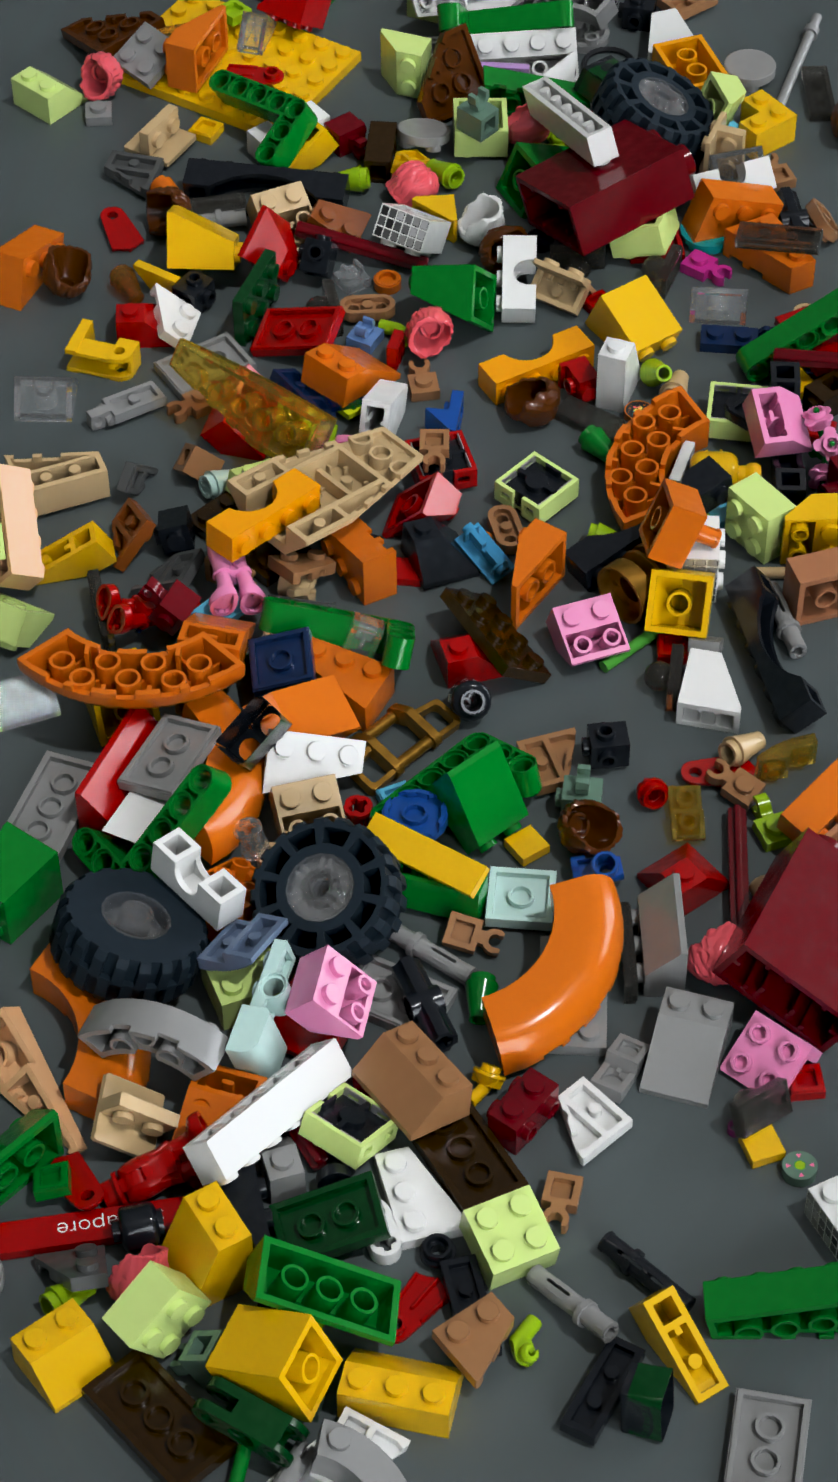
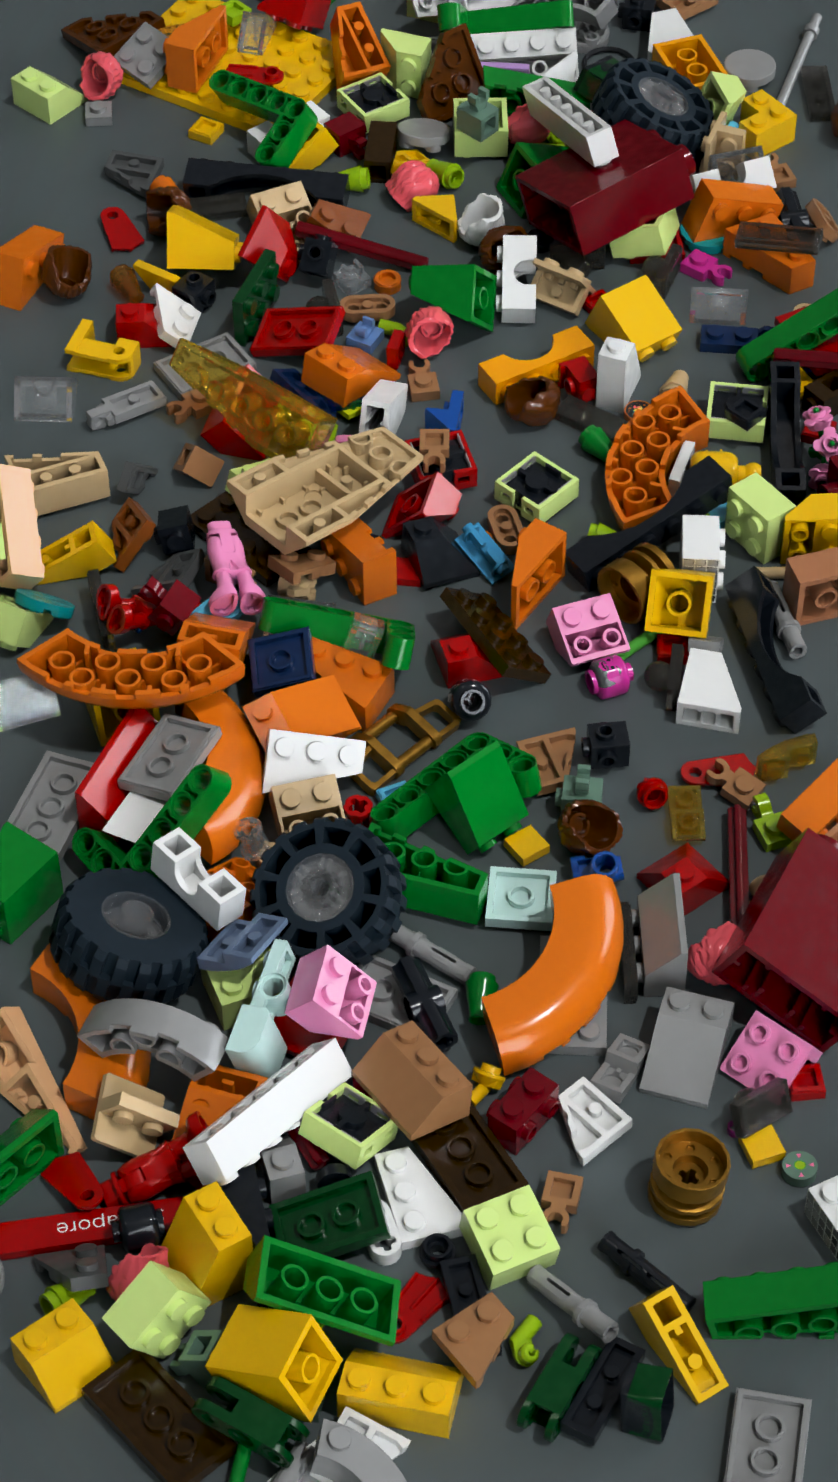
(43, 602): none -> teal tile
(52, 1181): green tile -> none
(162, 137): tan bracket -> none
(213, 483): light aqua cone -> none
(227, 218): light grey pin -> none
(239, 532): light orange arch -> none
(239, 731): black piece -> none
(355, 46): none -> orange wedge
(374, 100): none -> piece
(411, 229): brick -> none
(418, 811): blue tile -> none
(429, 856): yellow tile -> none
(466, 933): medium nougat plate -> none
(557, 1386): none -> dark green piece
(609, 677): none -> dark pink head
(655, 372): lime cone -> none
(675, 524): orange brick -> none
(688, 1176): none -> pearl gold wheel
(741, 747): tan cone -> none
(776, 422): bright pink slope -> none

